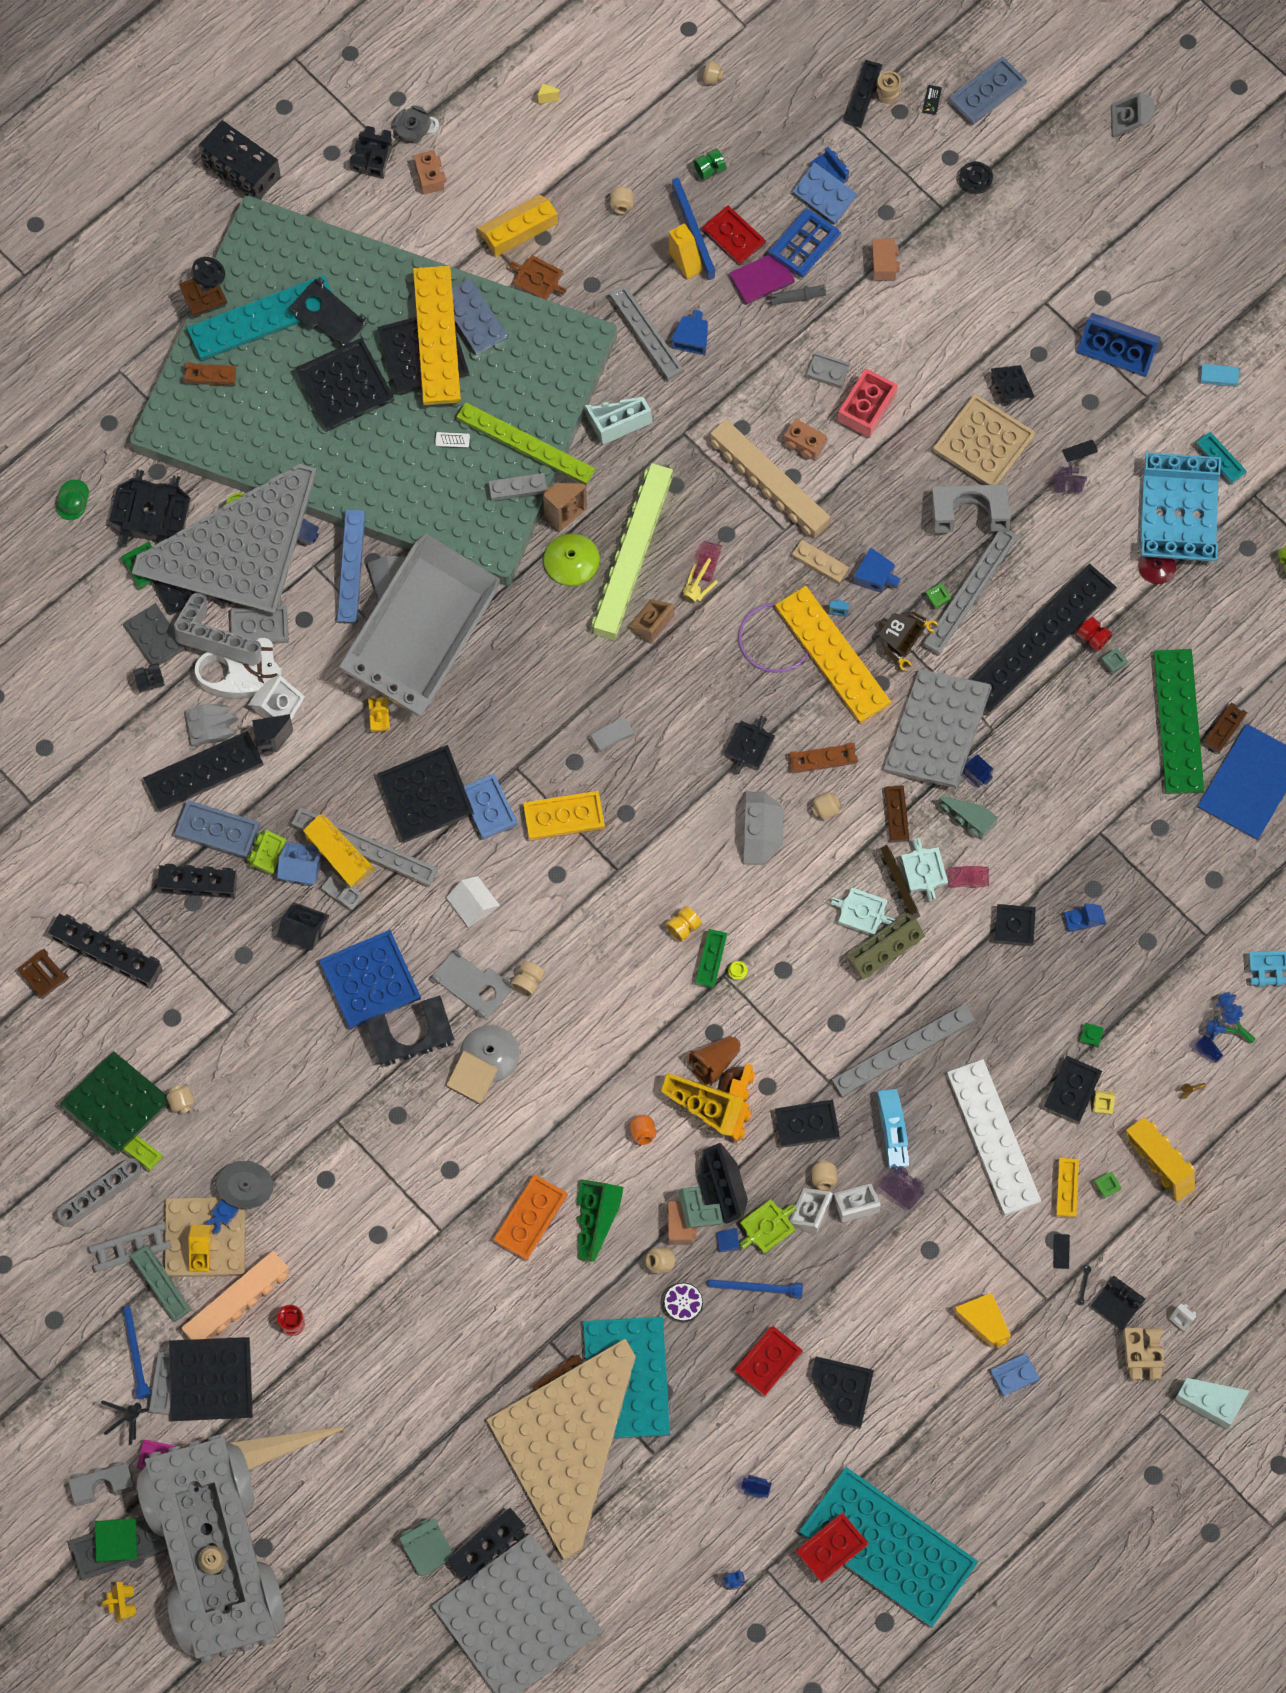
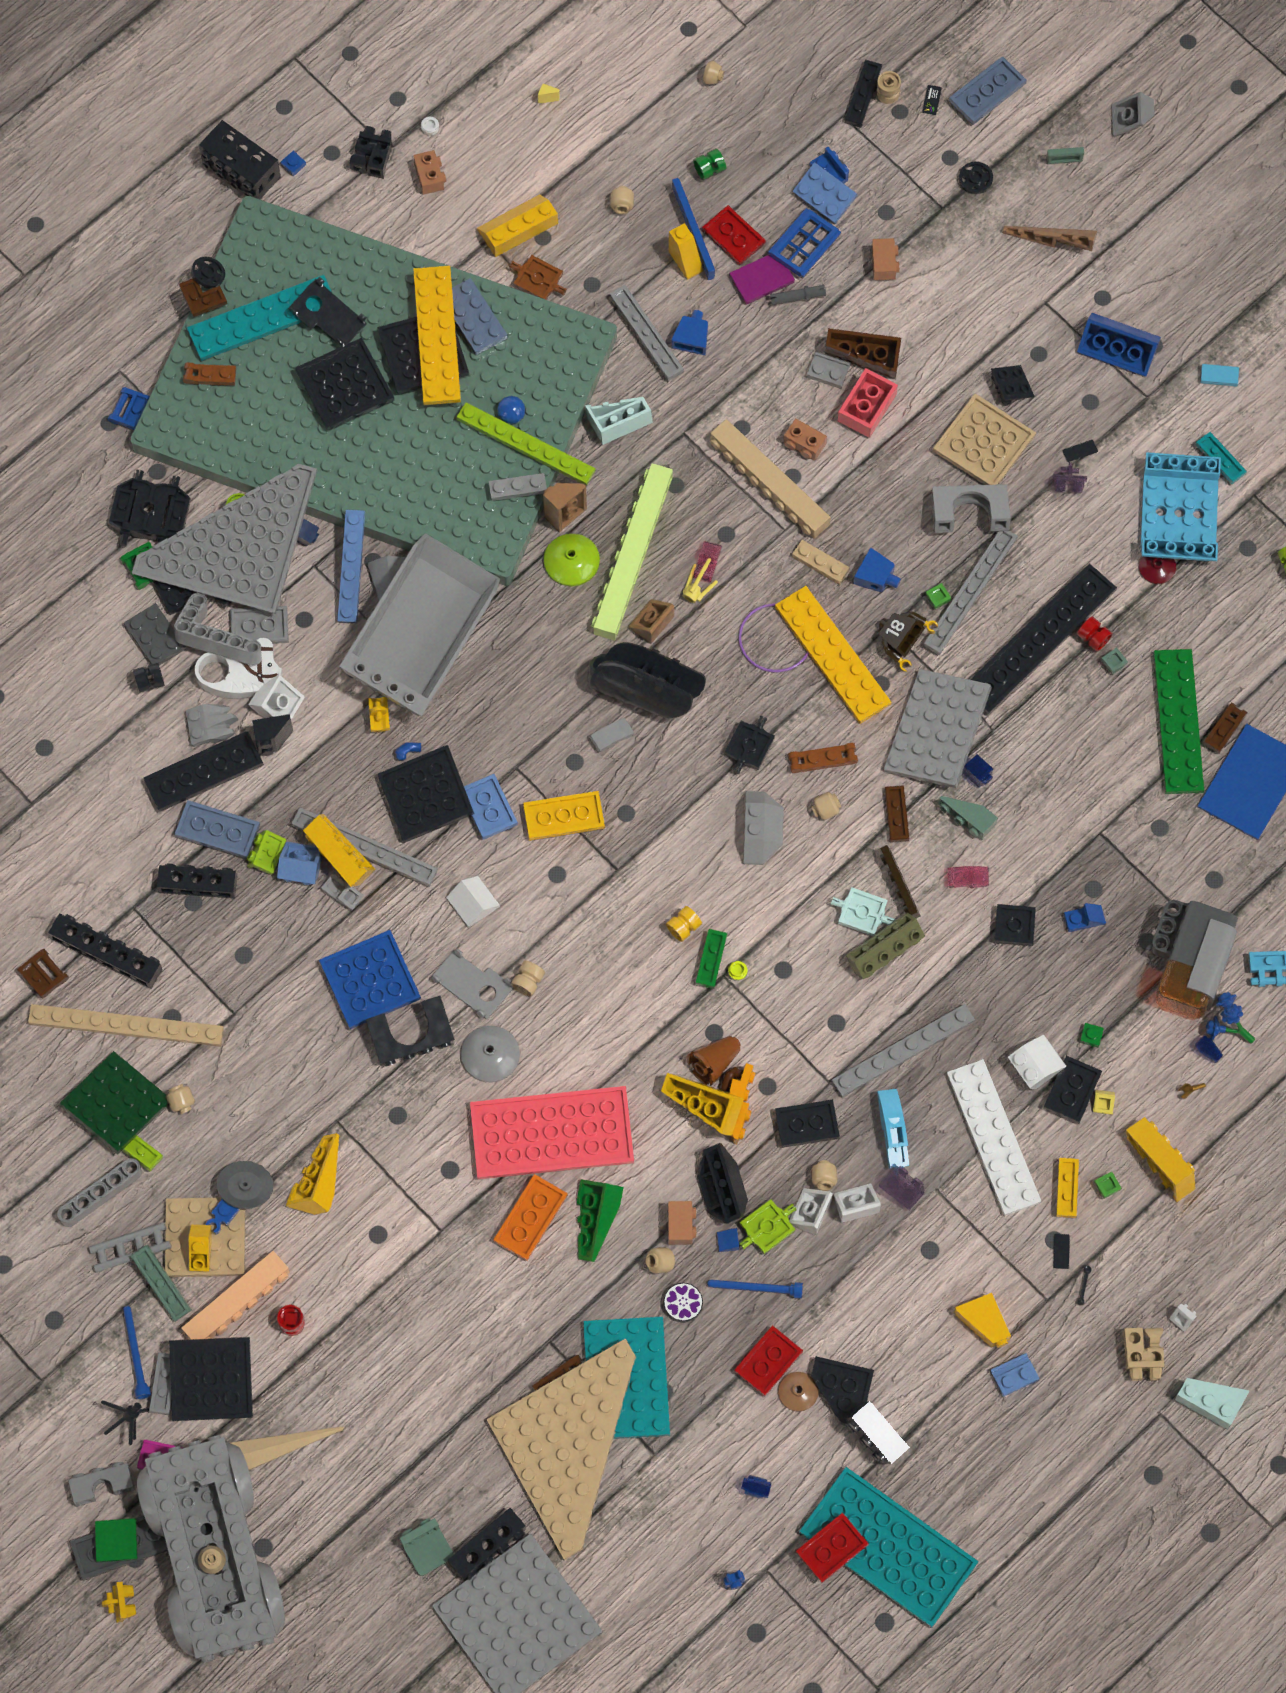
(72, 499): green piece -> none
(126, 1025): none -> tan plate
(133, 411): none -> blue plate
(293, 163): none -> blue plate
(302, 926): black slope -> none
(317, 1186): none -> yellow wedge
(406, 748): none -> blue arm
(414, 132): dark grey plate -> none
(452, 439): white sticker -> none
(472, 1076): tan tile -> none
(511, 409): none -> blue hair
(551, 1132): none -> coral plate
(642, 1129): orange head -> none
(646, 679): none -> black animal
(695, 1213): sand green plate -> none
(798, 1401): none -> medium nougat dish
(839, 608): dark azure plate -> none
(867, 350): none -> reddish brown wedge
(875, 1433): none -> brick
(924, 870): light aqua plate -> none
(1037, 1062): none -> white slope
(1050, 236): none -> medium nougat wedge
(1065, 155): none -> sand green tile
(1118, 1302): black hinge -> none
(1195, 956): none -> piece

